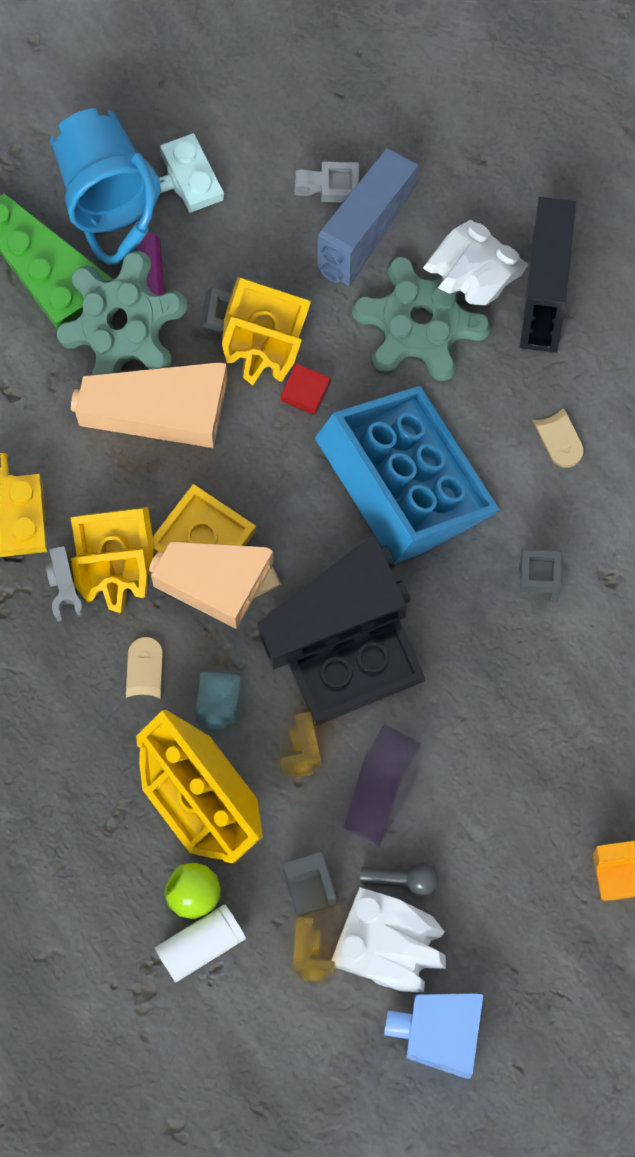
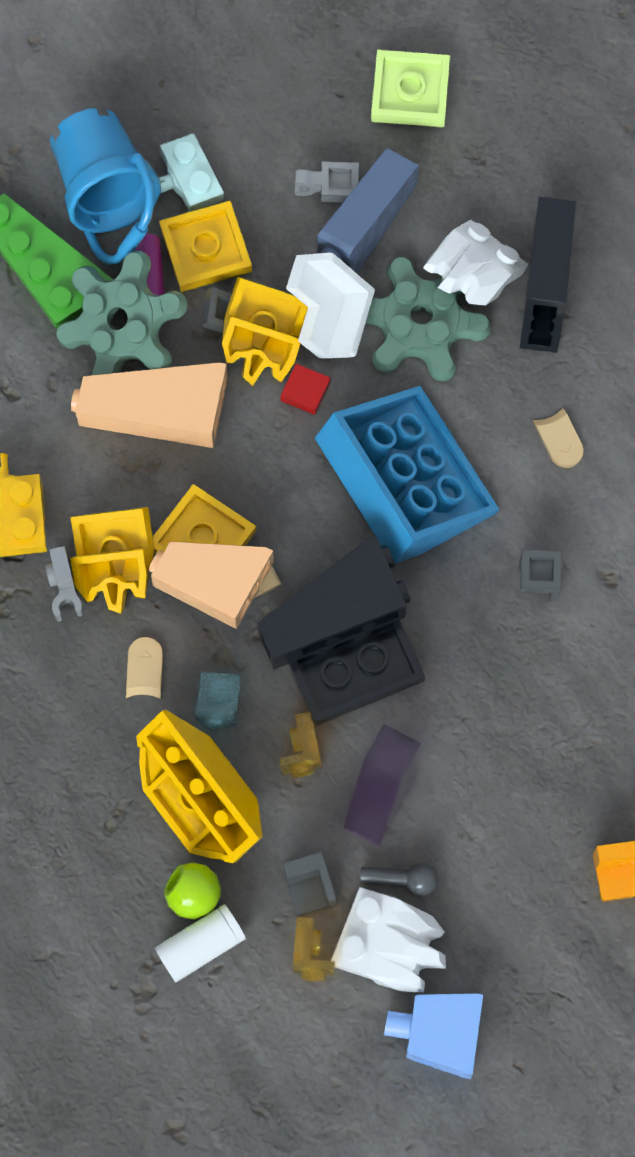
(205, 246): none -> yellow plate
(335, 302): none -> white panel
(410, 88): none -> yellowish green plate

